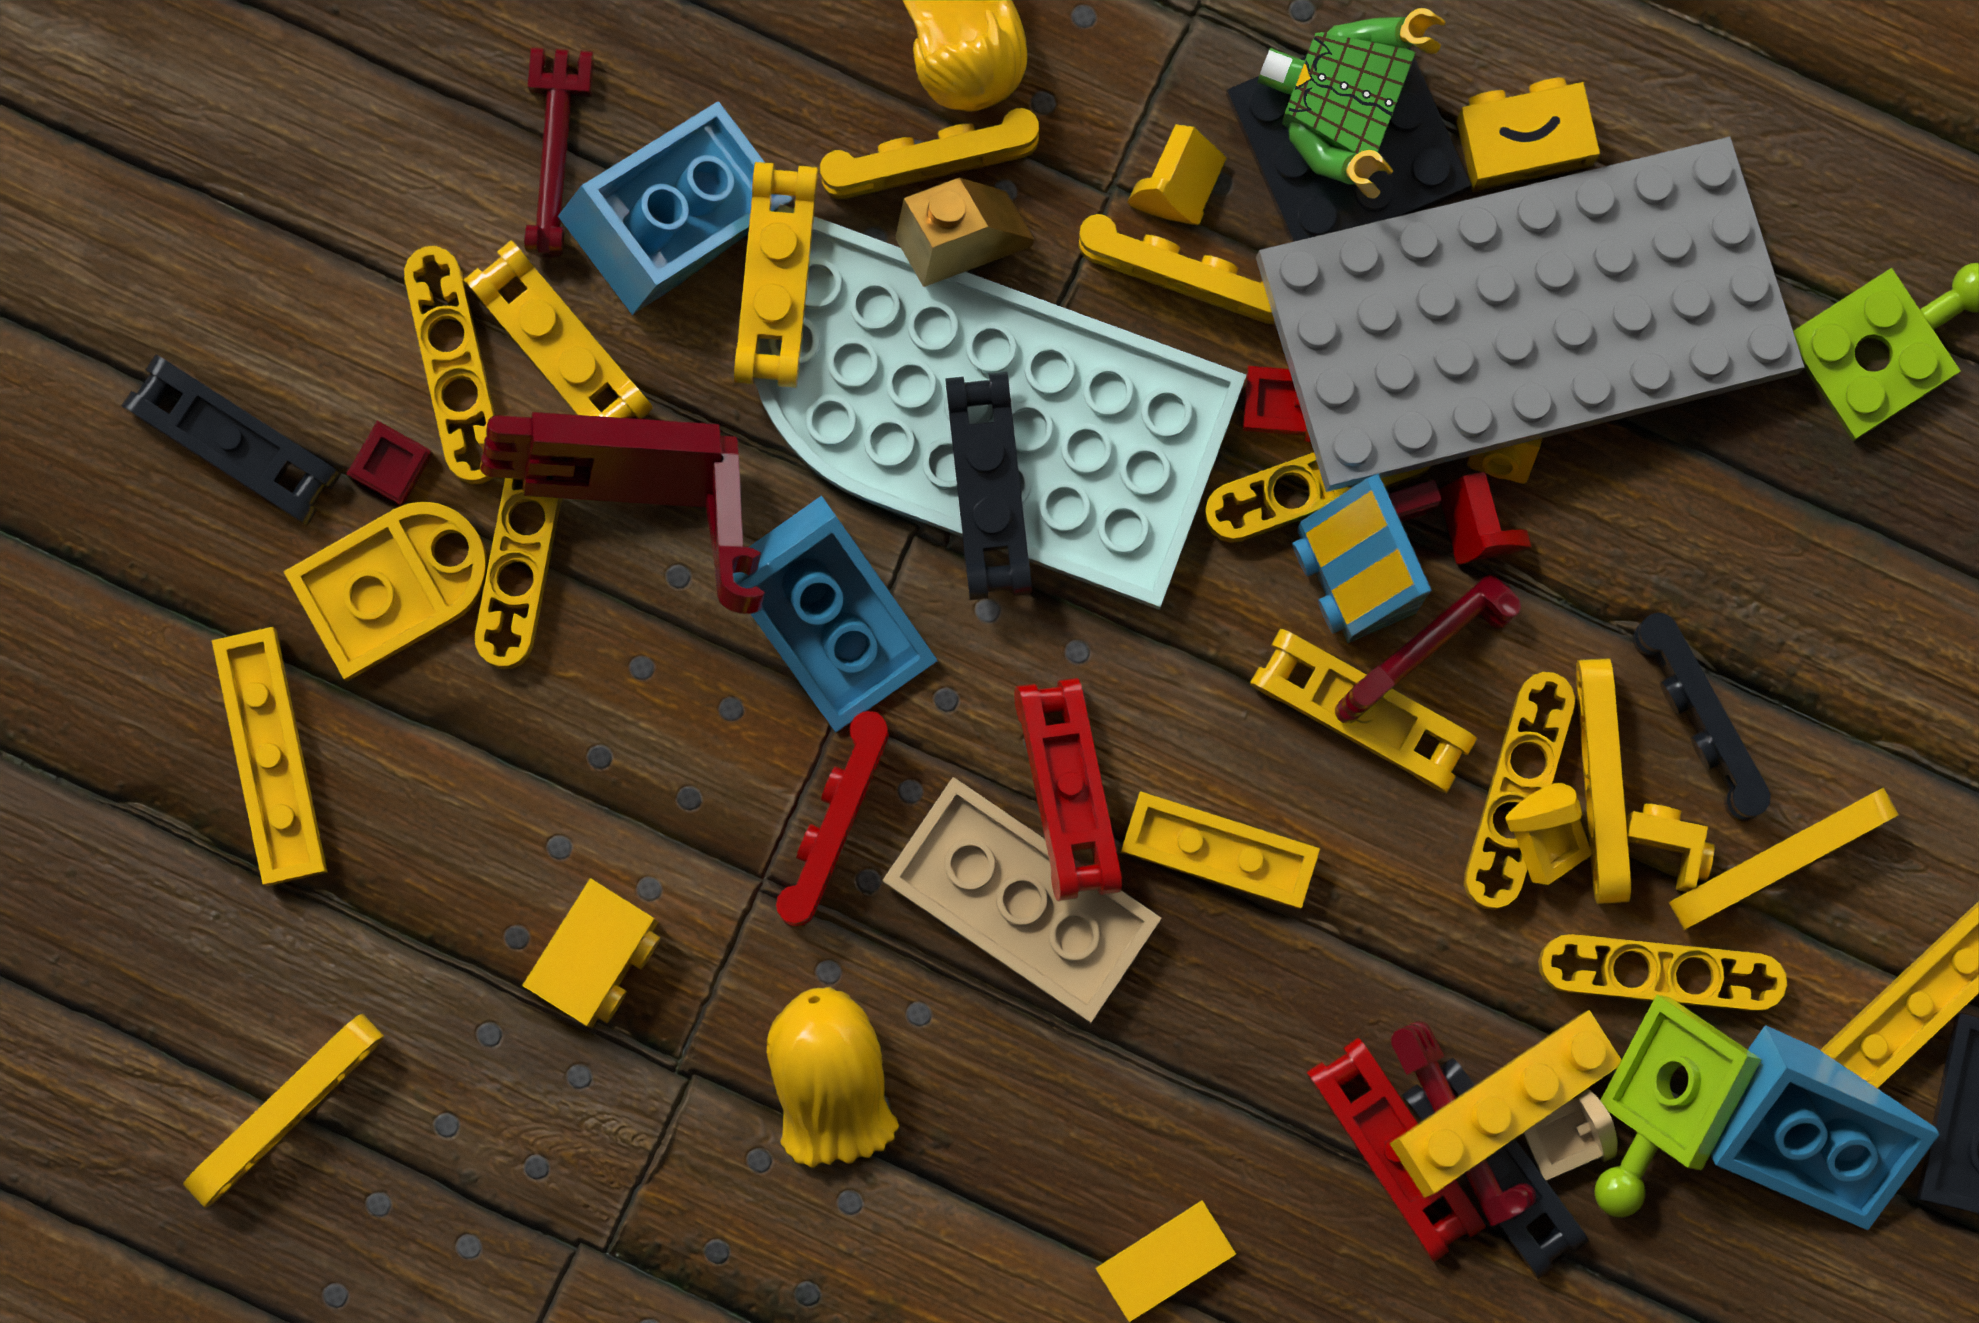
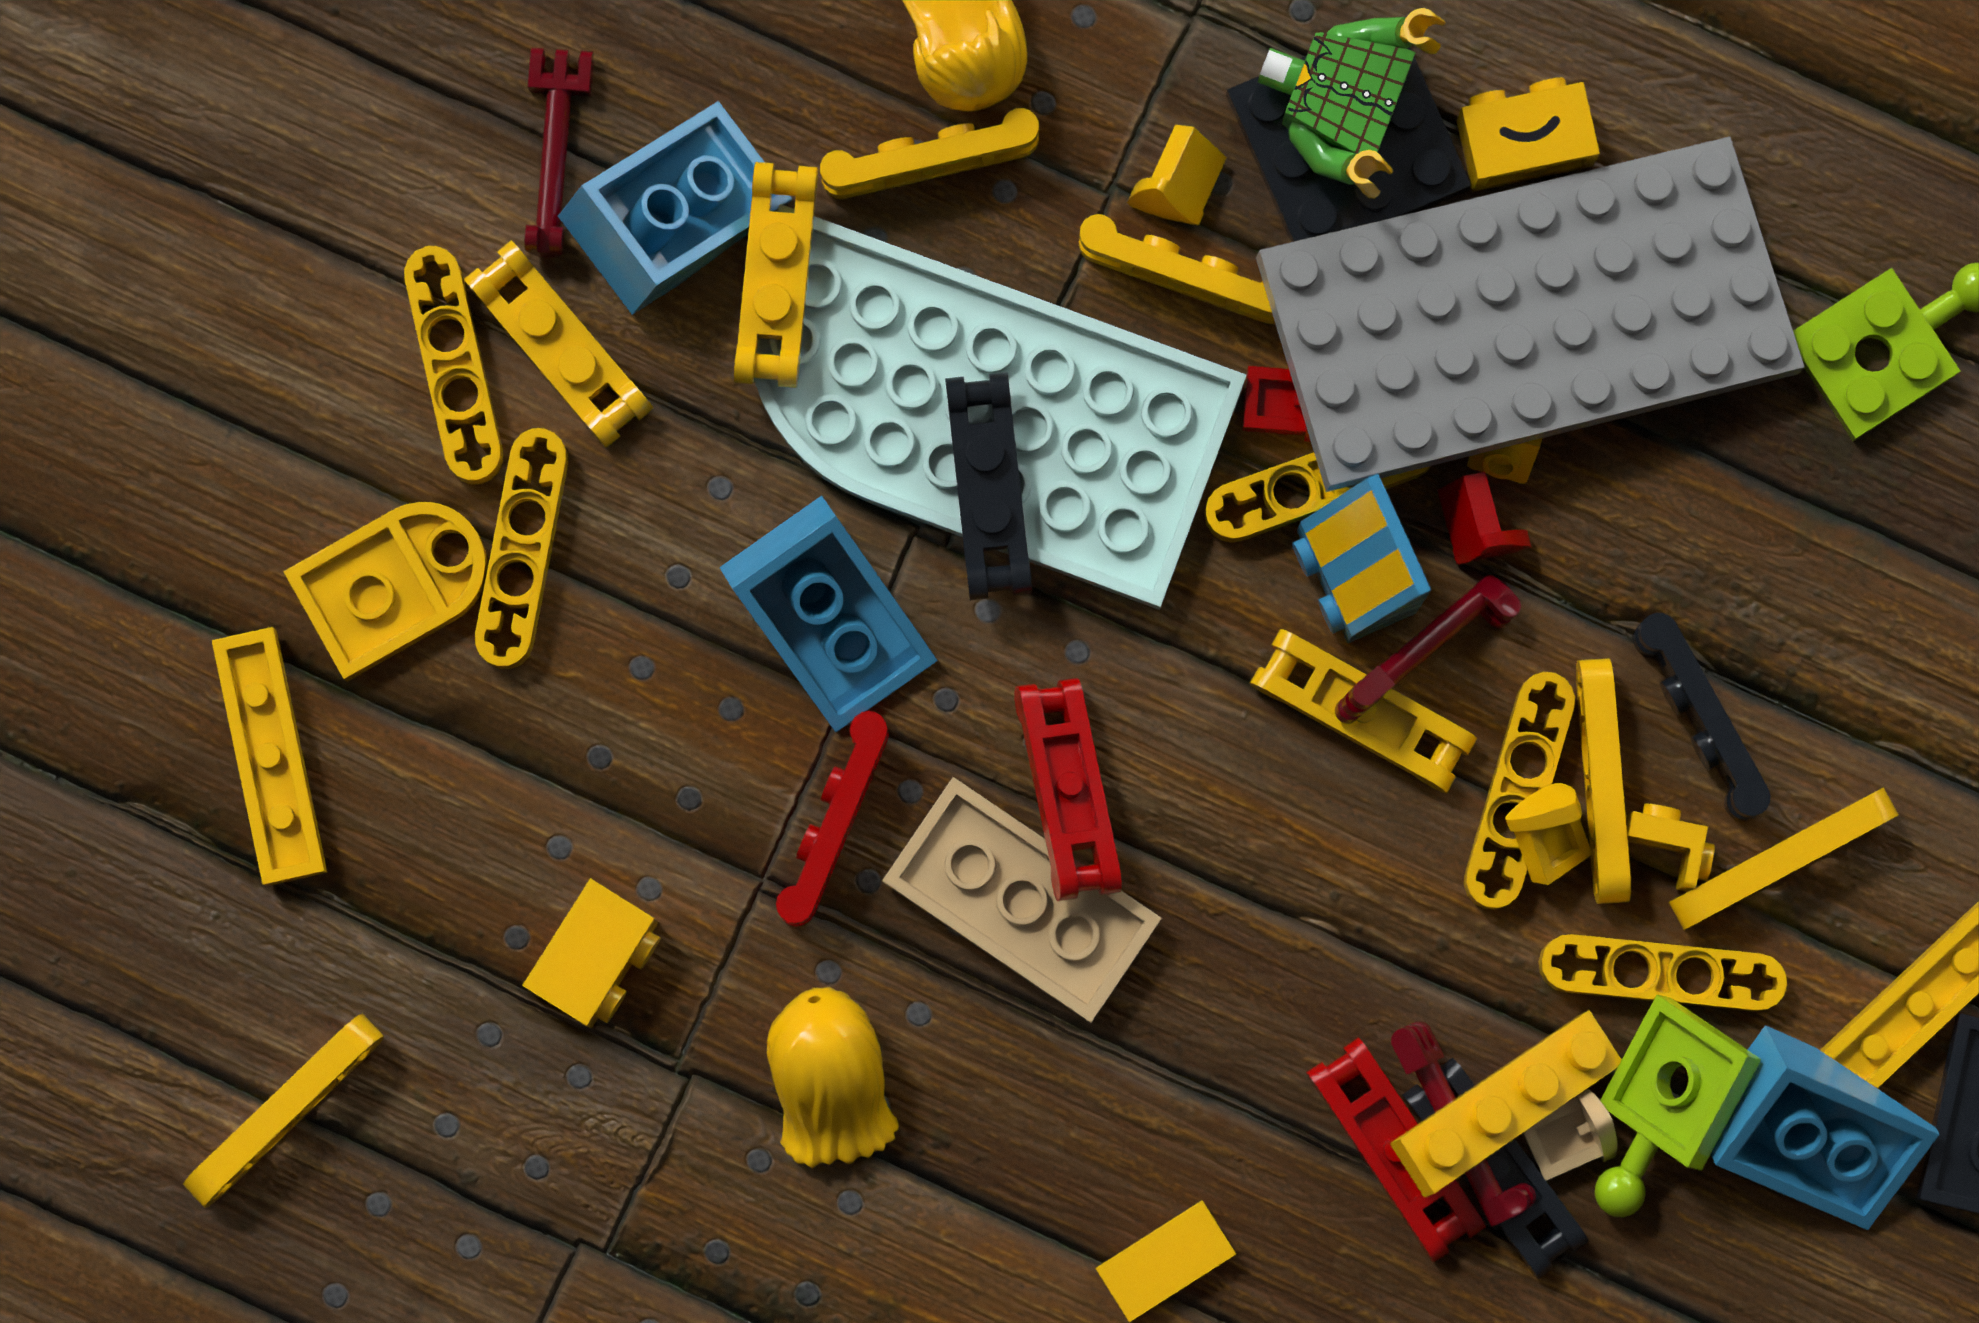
(231, 439): black plate -> none
(389, 463): dark red tile -> none
(633, 464): dark red hinge -> none
(959, 229): pearl gold slope -> none
(1220, 850): yellow plate -> none
(1416, 501): dark red tile -> none

